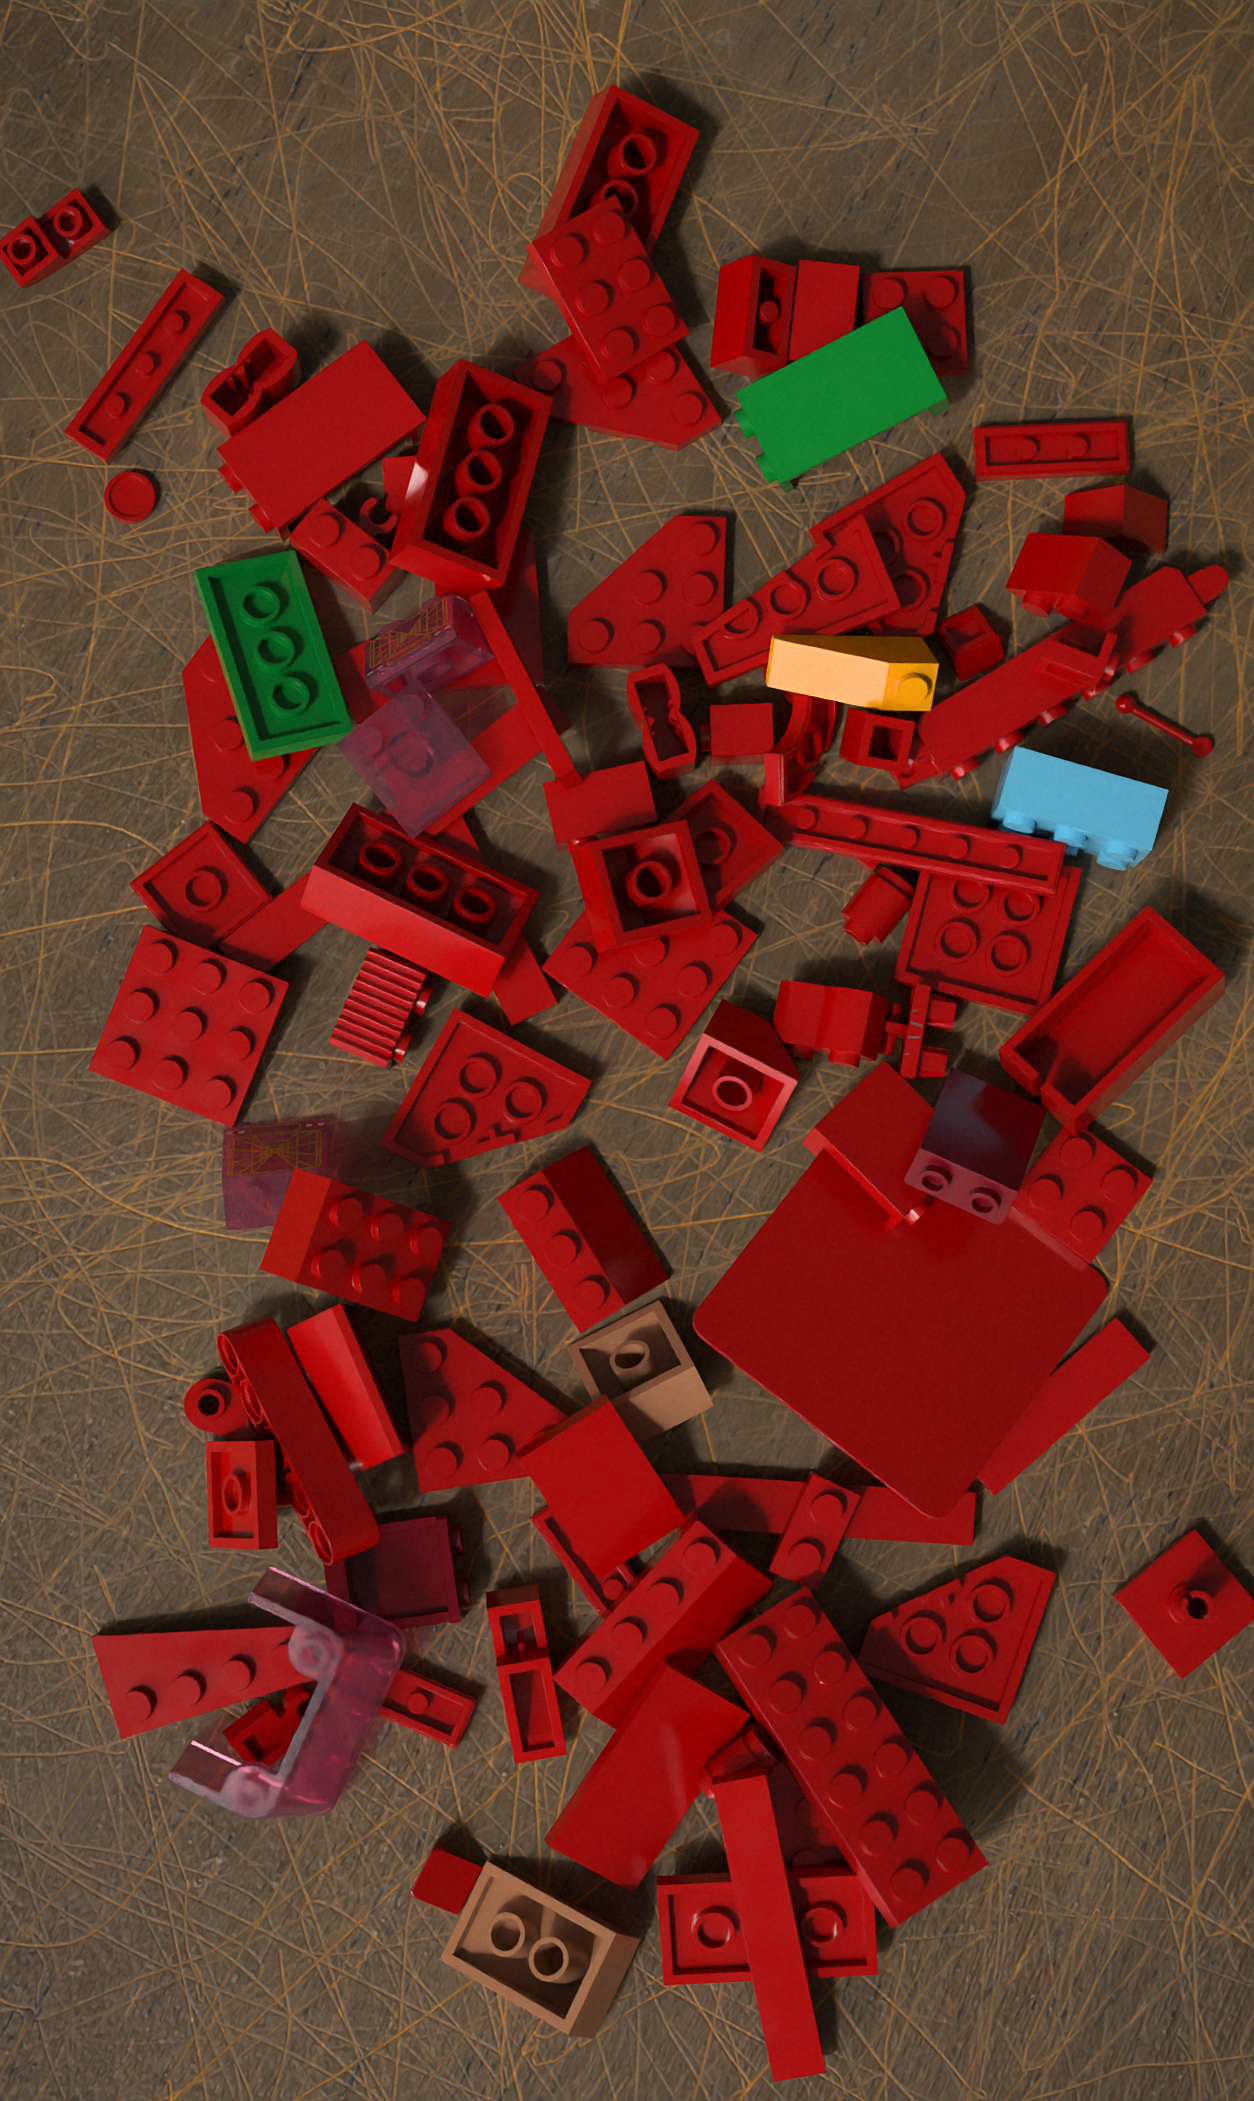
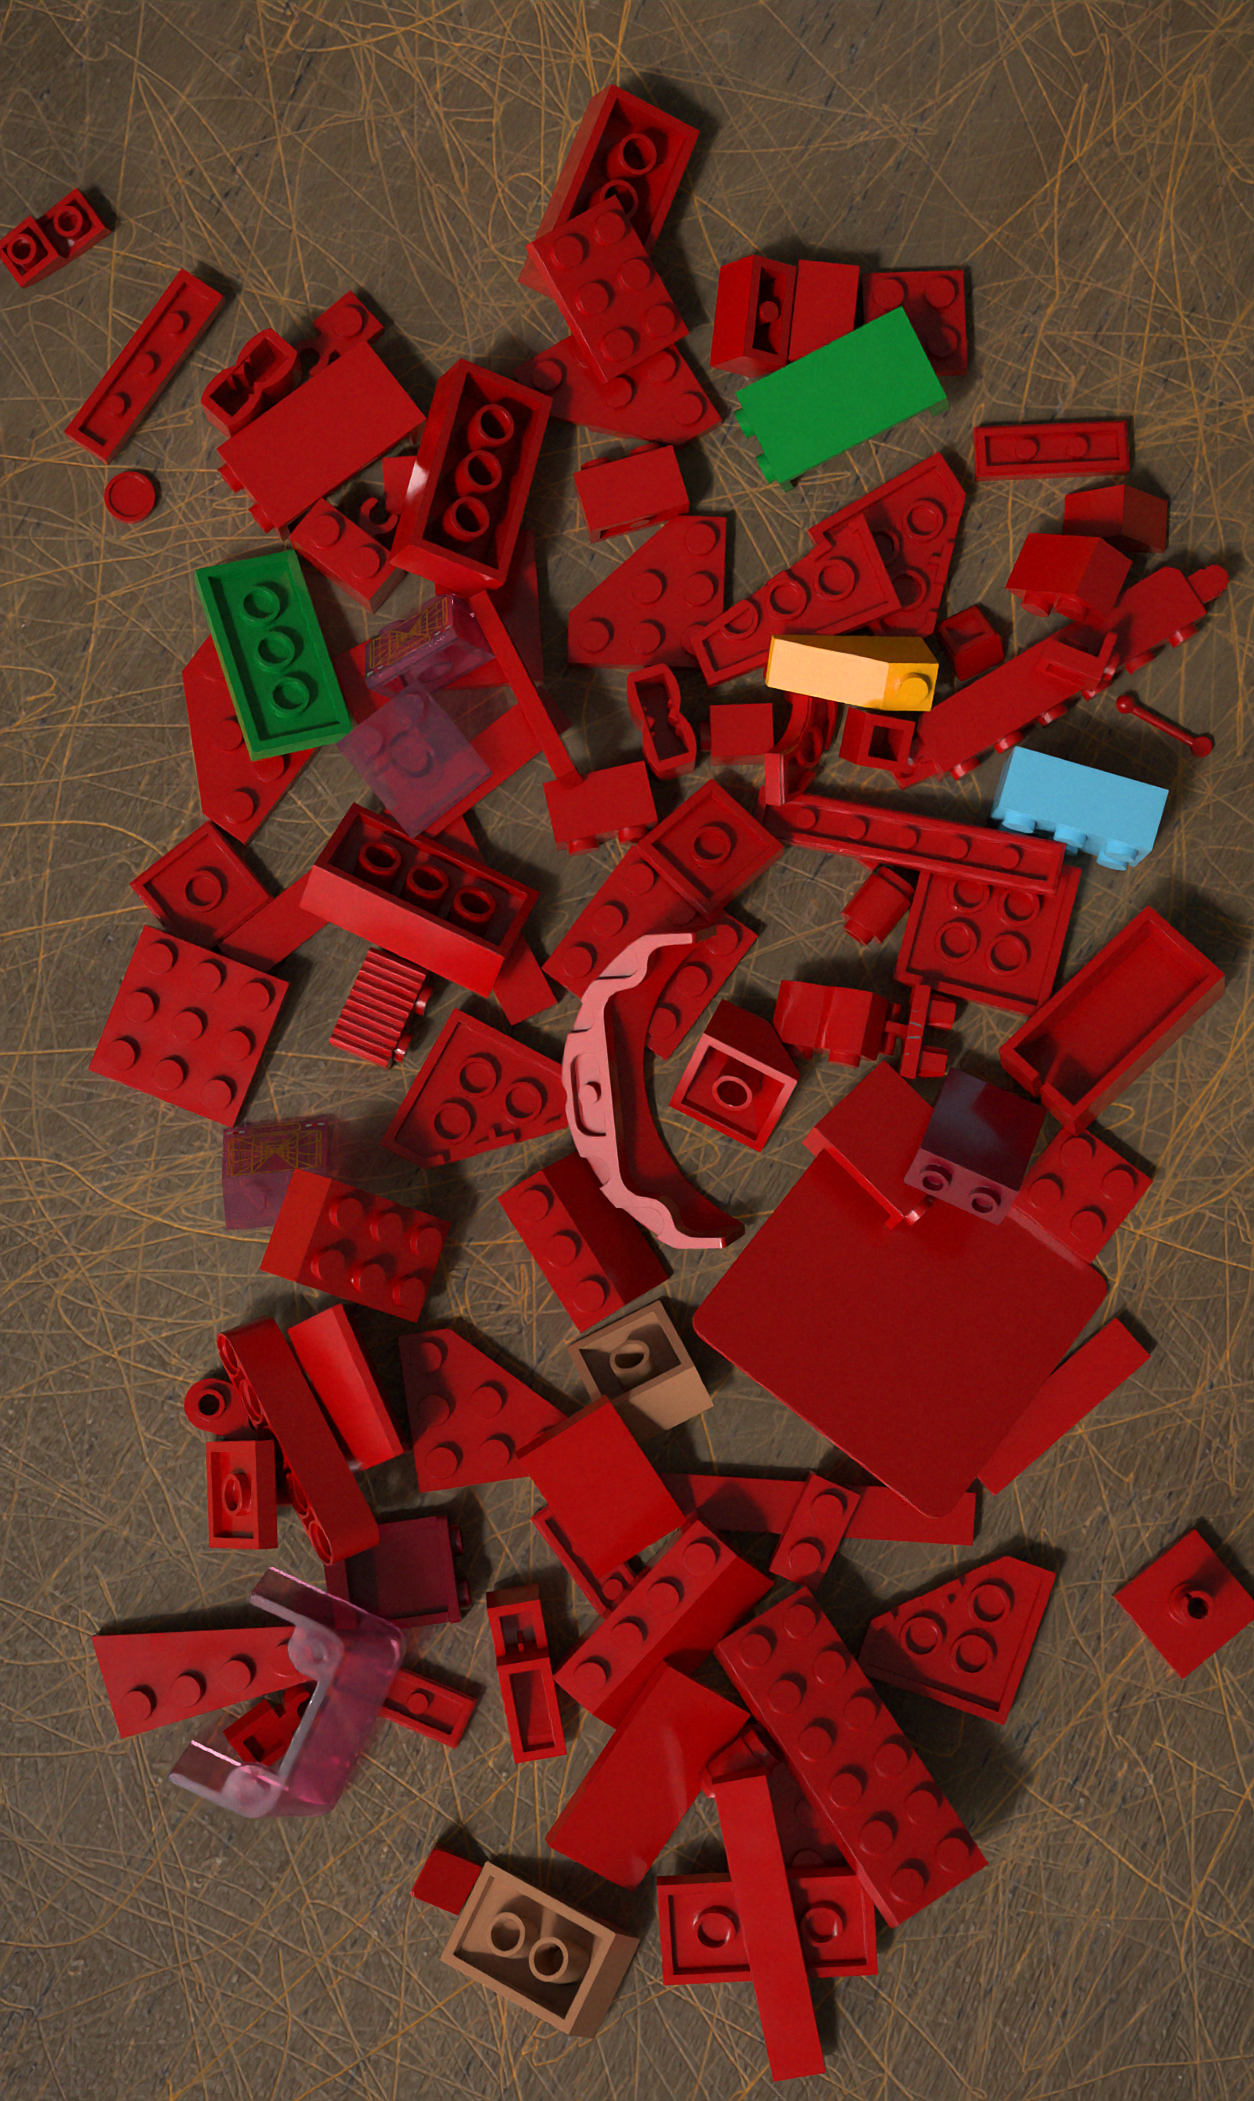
(340, 330): none -> red plate
(610, 1102): none -> red windscreen
(630, 492): none -> red brick
(641, 885): red slope -> none

